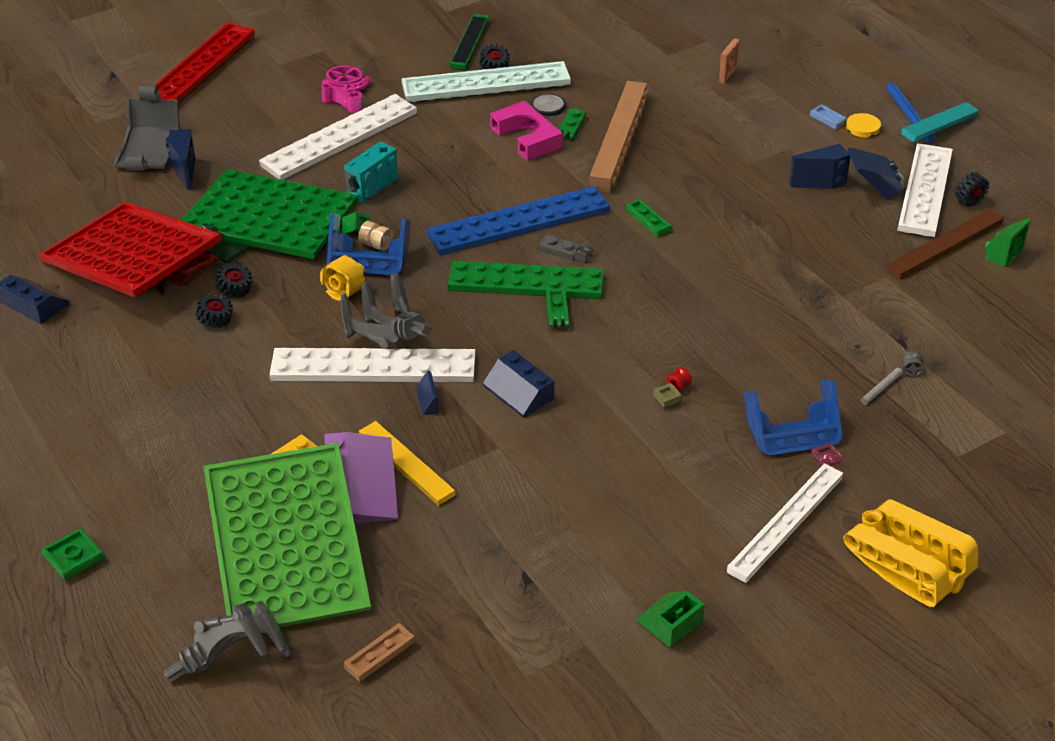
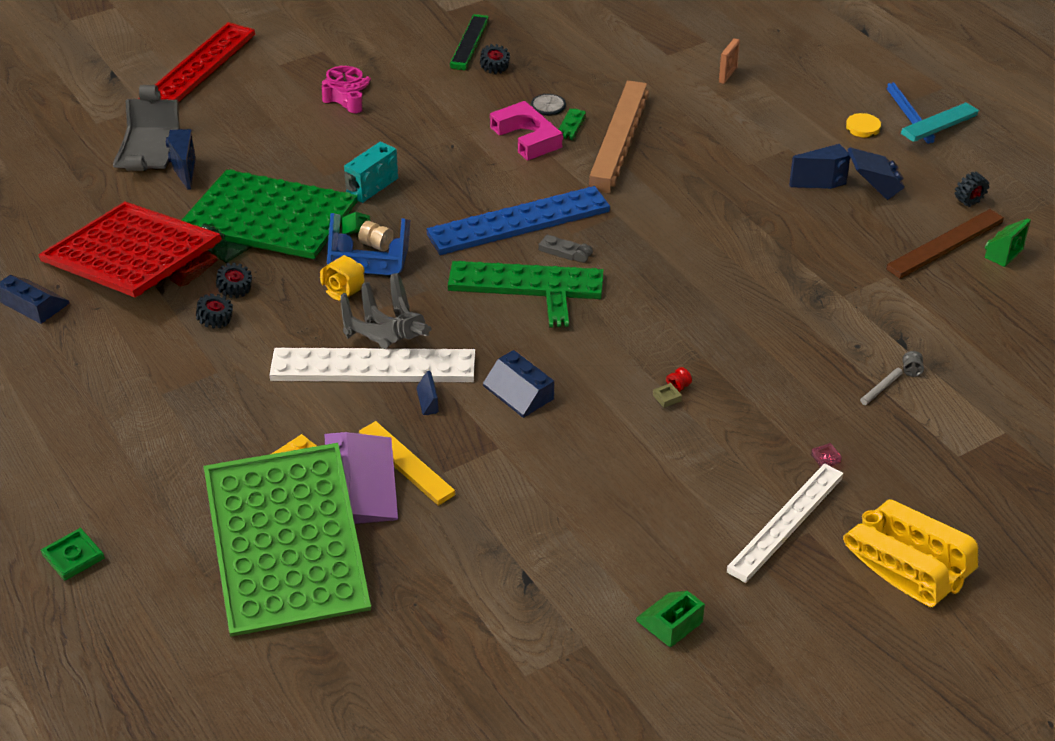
(219, 633): dark grey piece -> none
(337, 137): white plate -> none
(379, 652): medium nougat plate -> none
(485, 81): light aqua plate -> none
(648, 218): green tile -> none
(820, 429): blue windscreen -> none
(828, 116): medium blue tile -> none
(925, 190): white plate -> none

